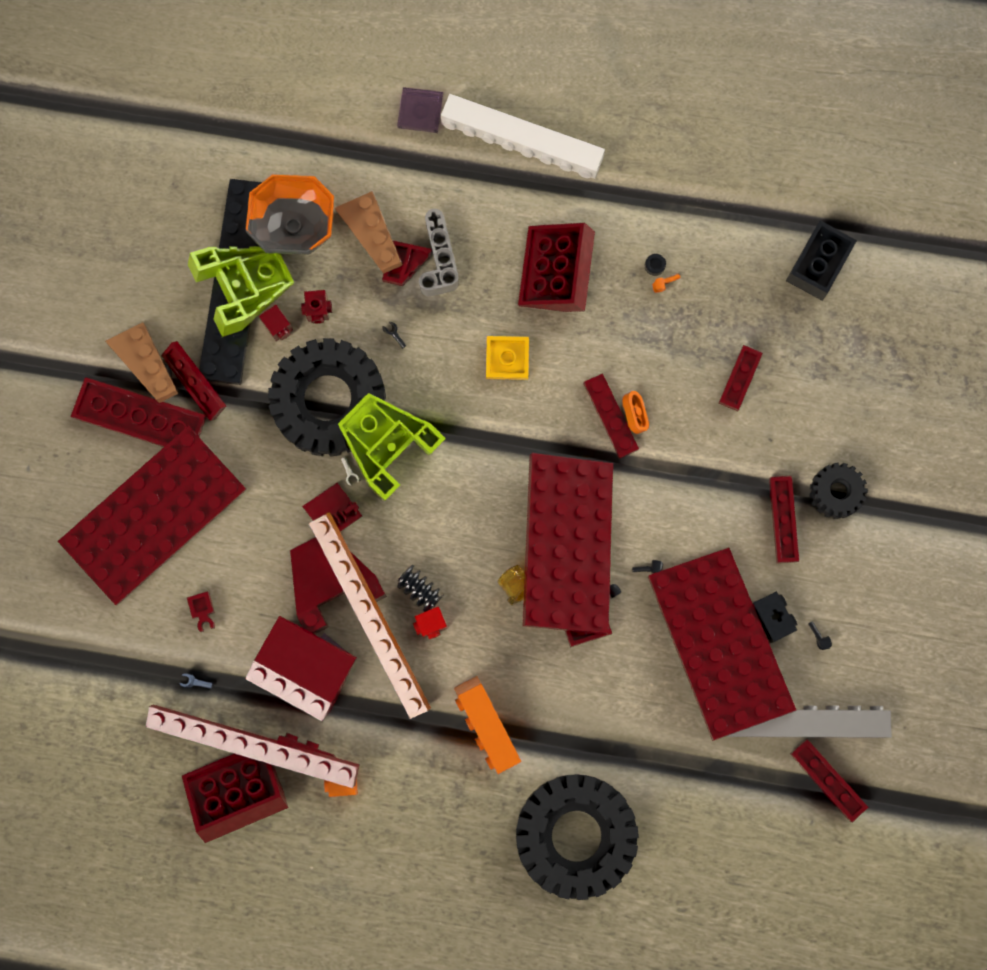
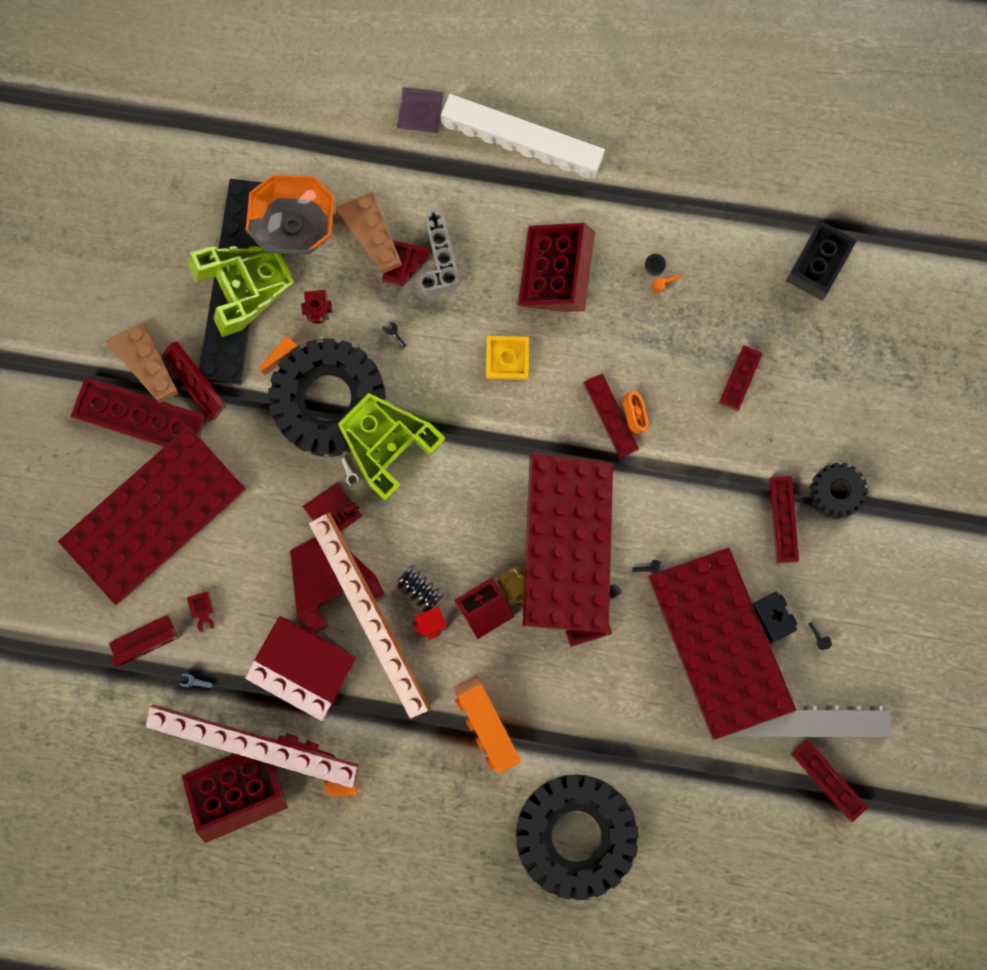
(143, 641): none -> dark red panel
(276, 323): dark red brick -> none
(282, 349): none -> orange slope
(484, 608): none -> dark red slope

